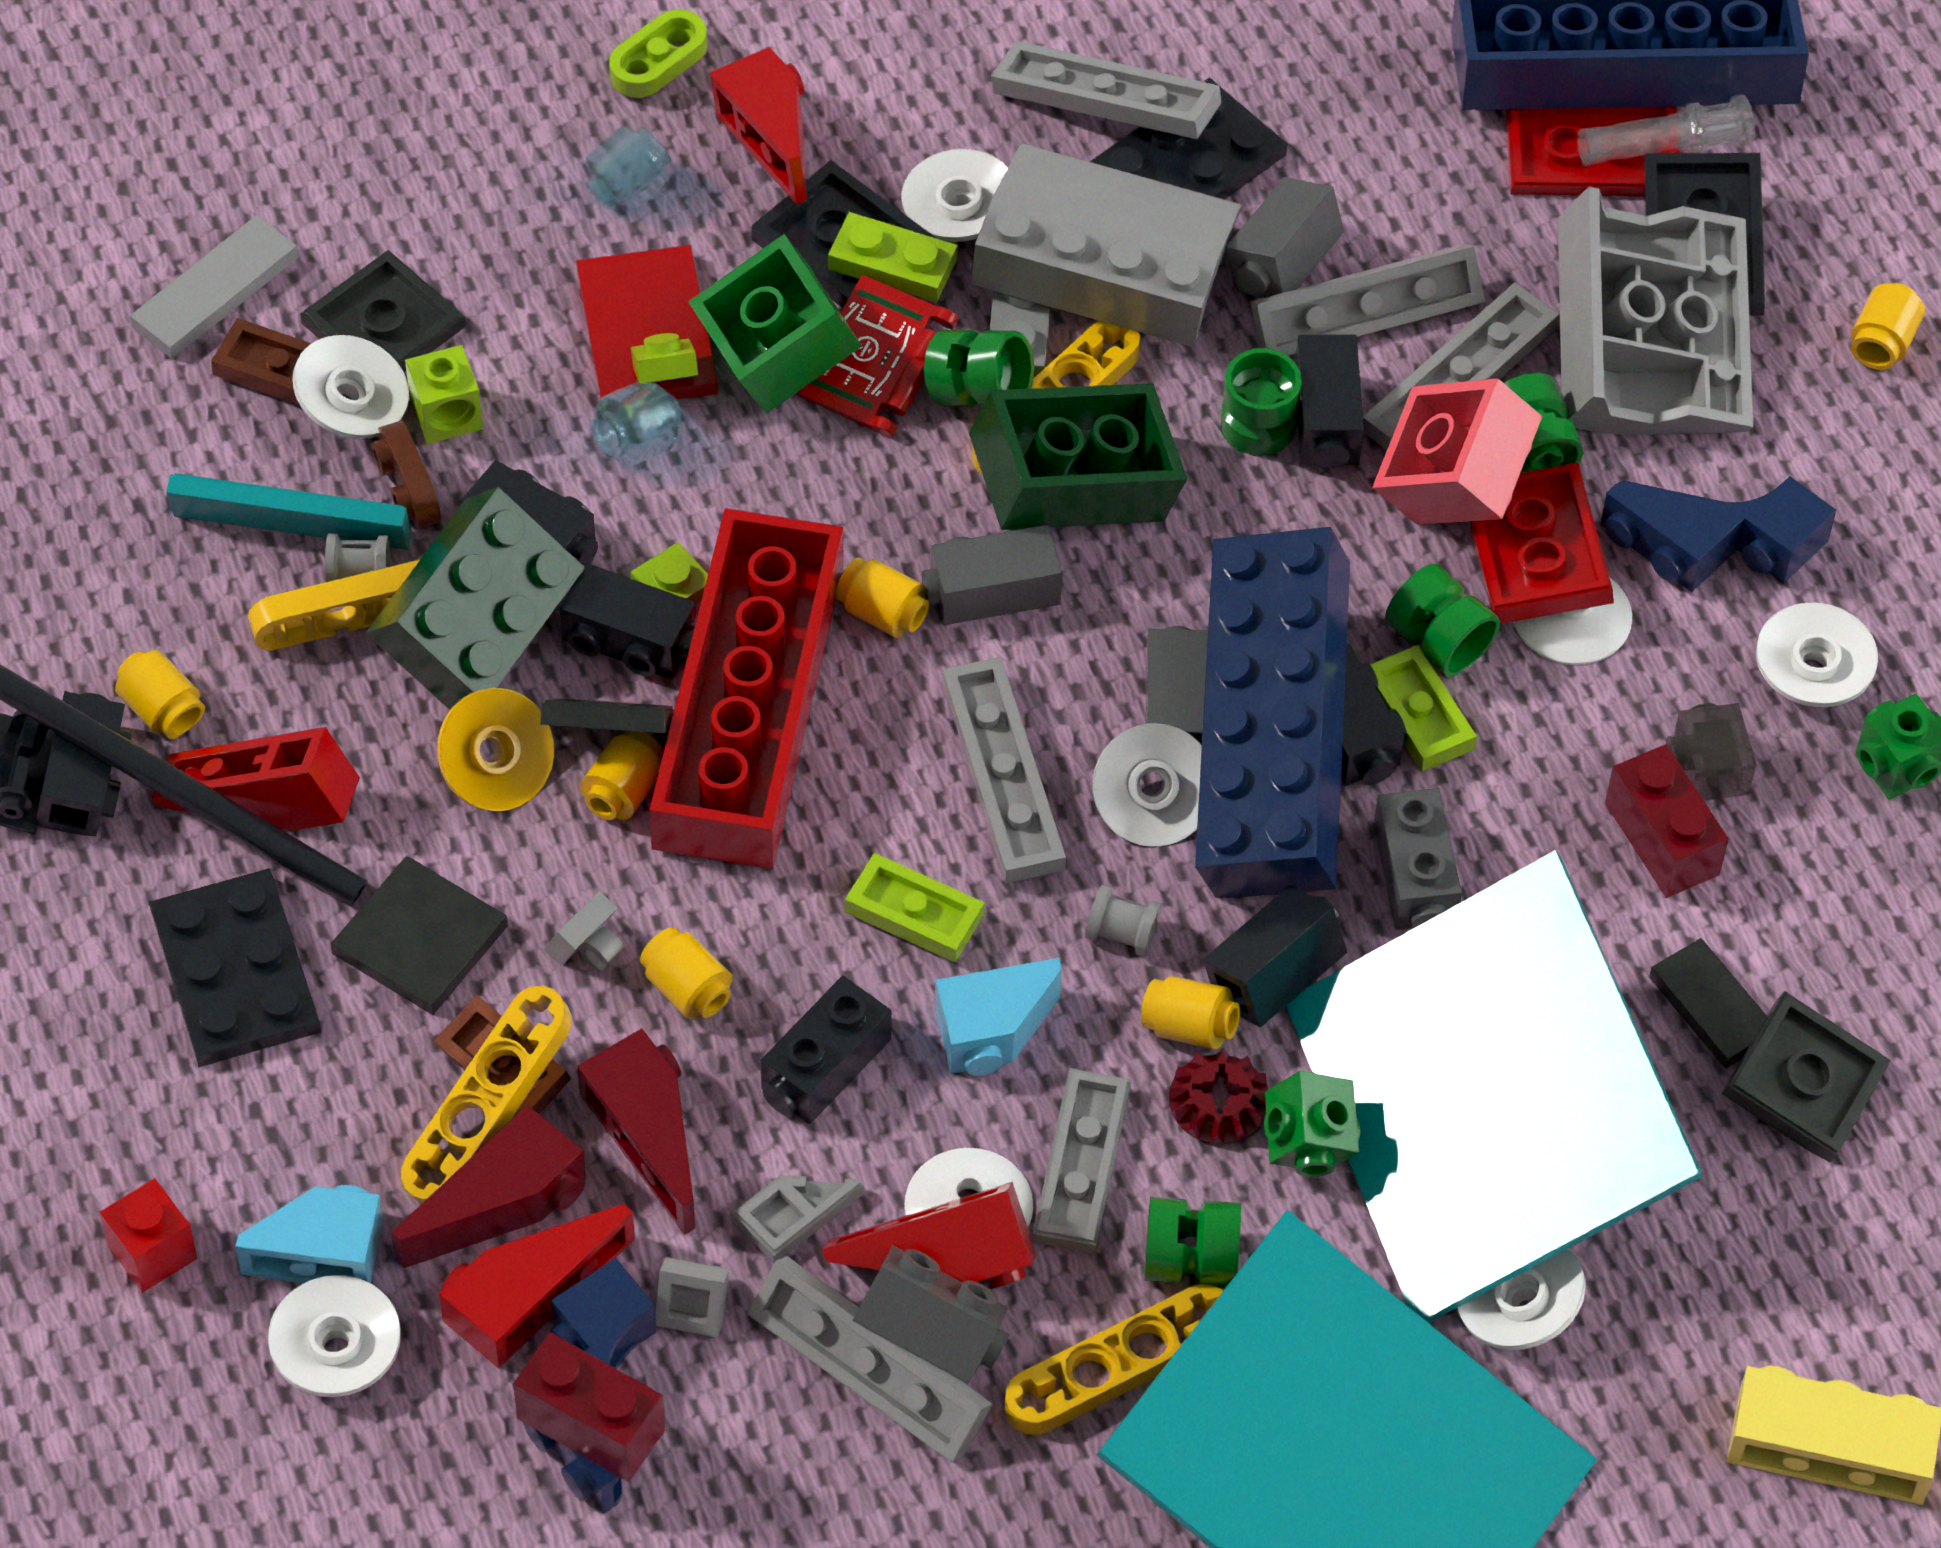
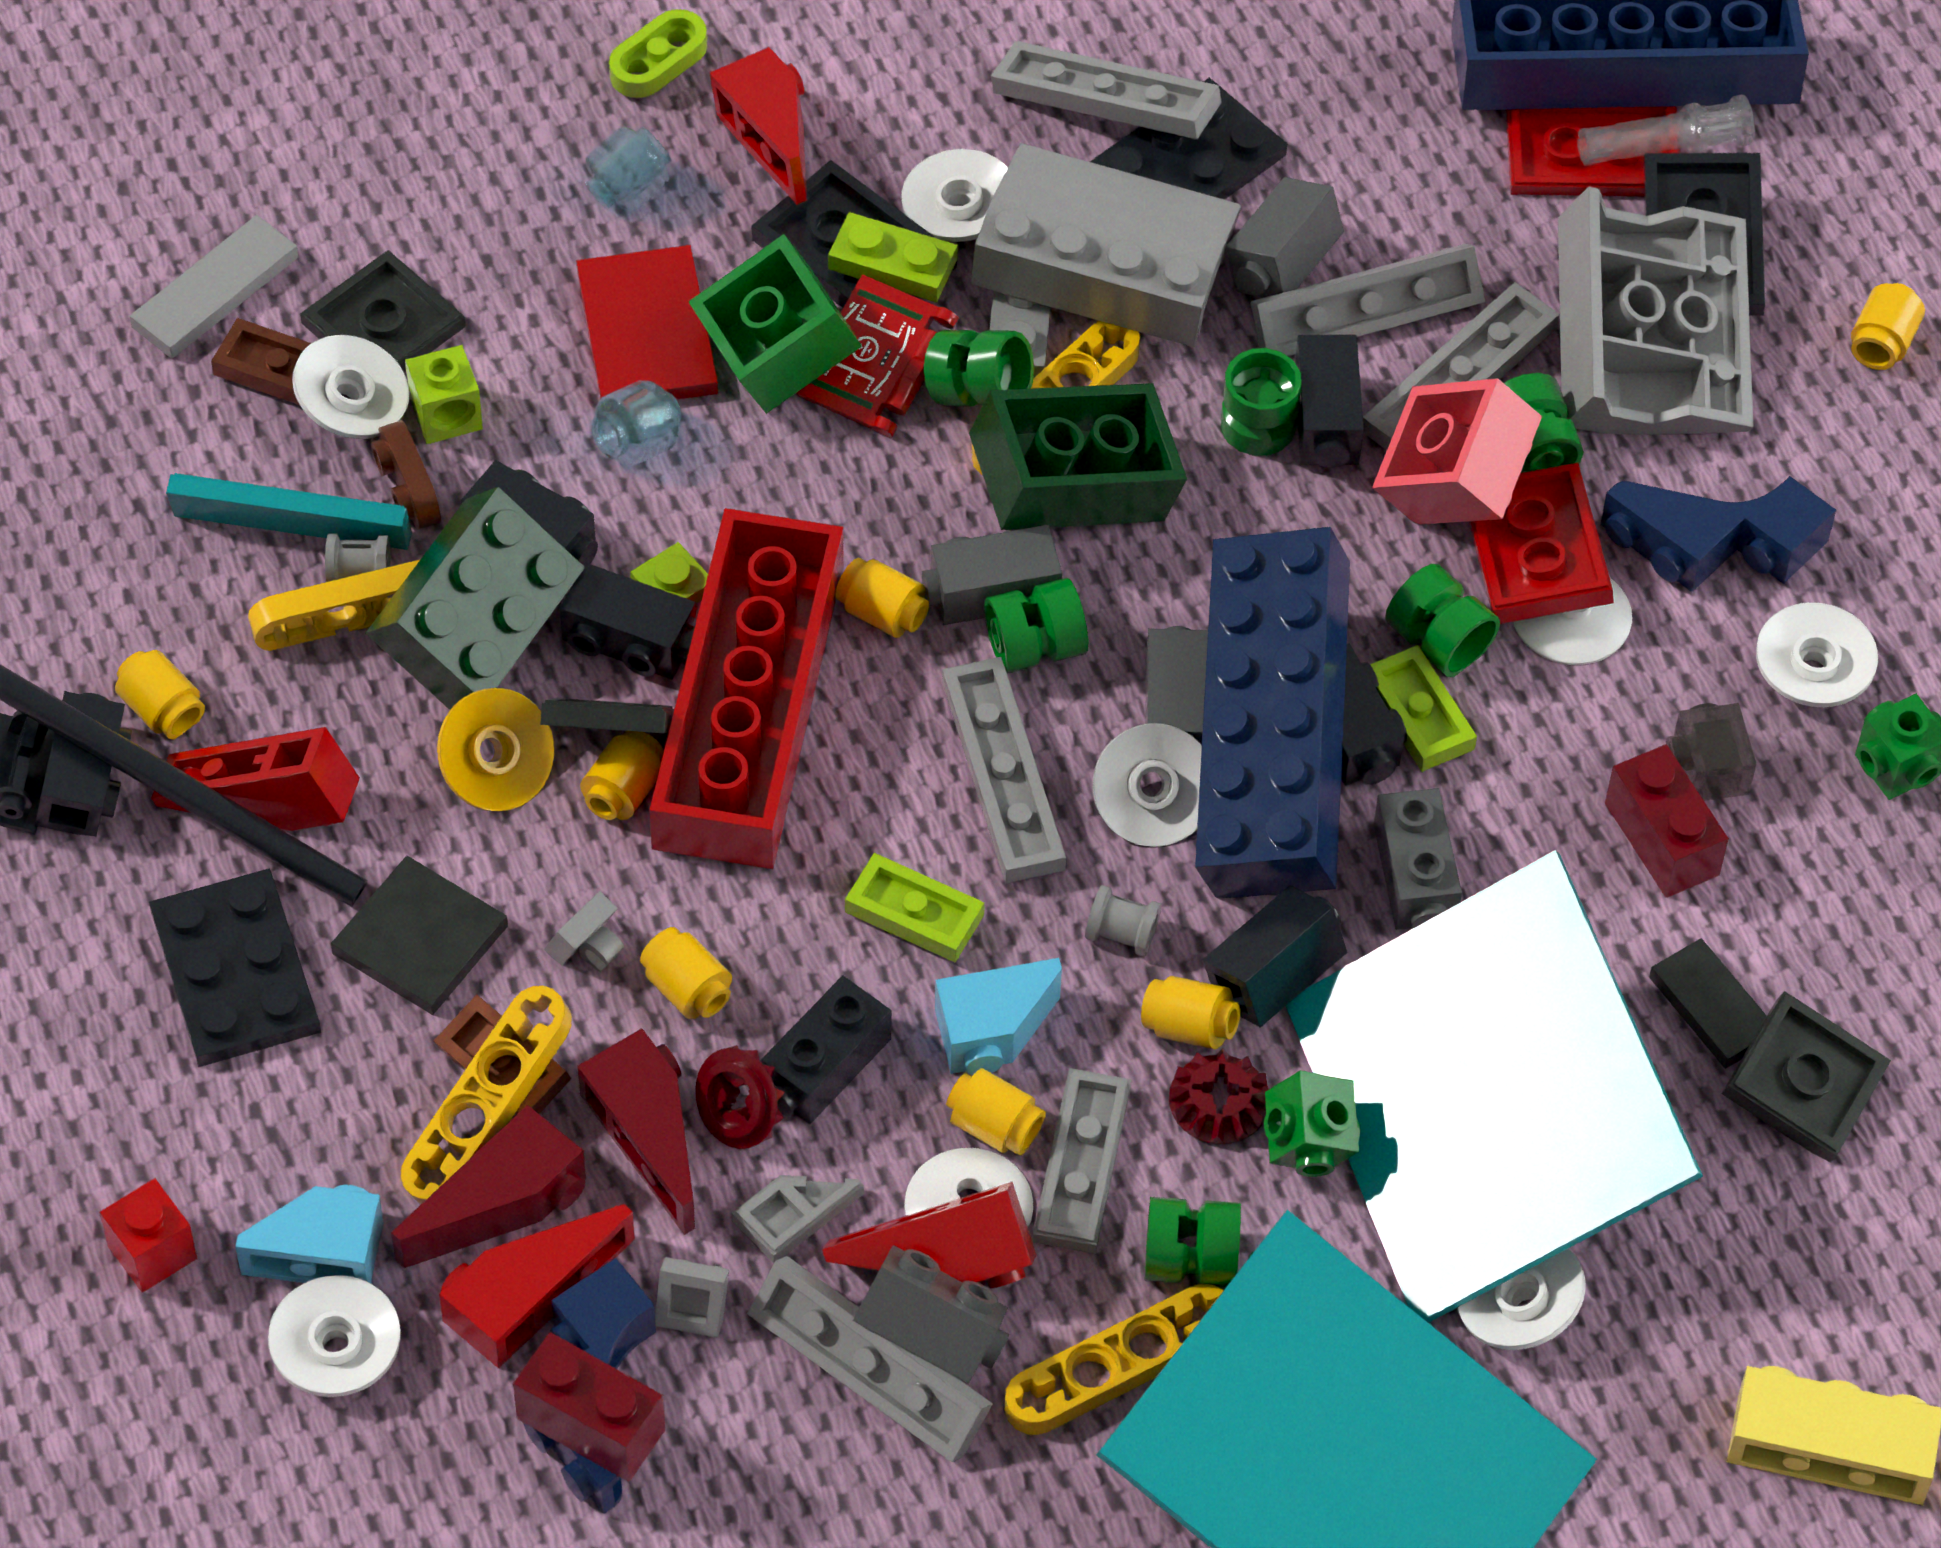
(664, 358): lime plate -> none
(717, 1092): none -> dark red gear
(995, 1112): none -> yellow brick
(1057, 626): none -> green wheel

